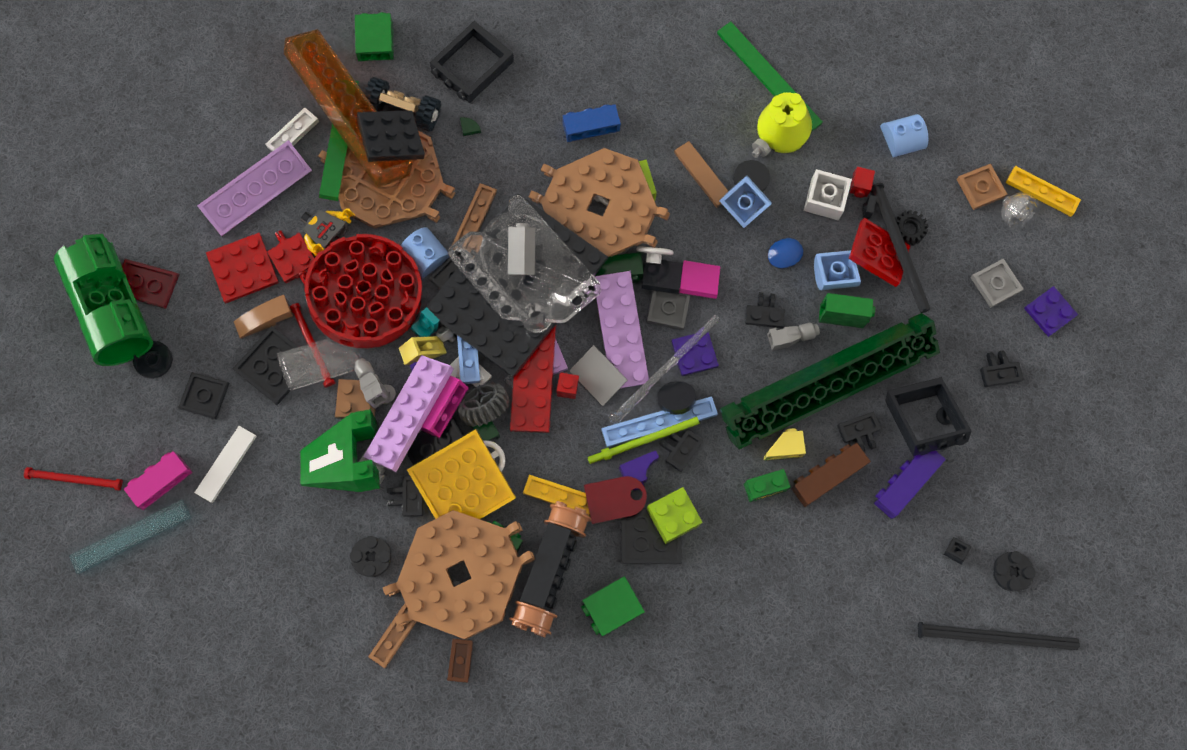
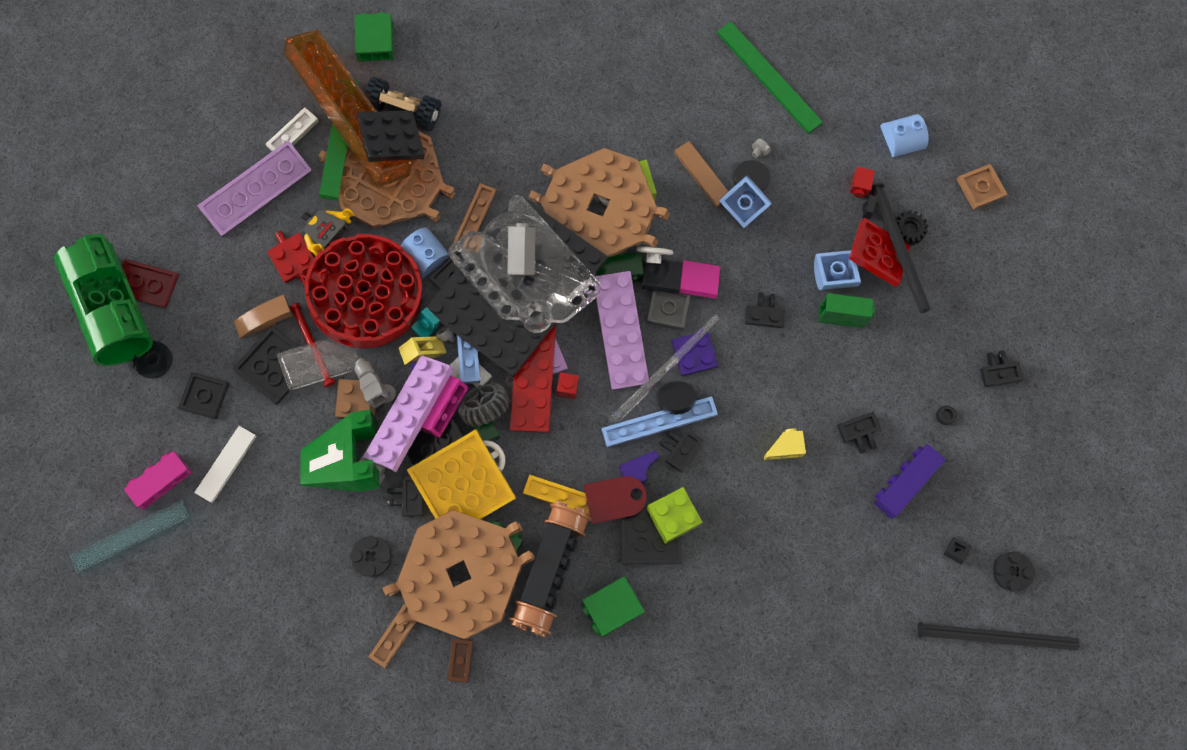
(30, 473): red bar -> none
(242, 268): red plate -> none
(451, 82): black window -> none
(469, 126): dark green tile -> none
(591, 122): blue brick -> none
(598, 375): light grey window -> none
(608, 453): lime bar -> none
(766, 485): green brick -> none
(785, 123): neon yellow cone -> none
(785, 253): blue hat -> none
(791, 335): light grey piece -> none
(827, 194): white brick -> none
(830, 380): dark green brick -> none
(831, 474): reddish brown brick -> none
(920, 391): black window -> none
(996, 283): light grey plate -> none
(1019, 206): clear cylinder -> none
(1043, 191): yellow plate -> none
(1051, 311): dark purple plate -> none

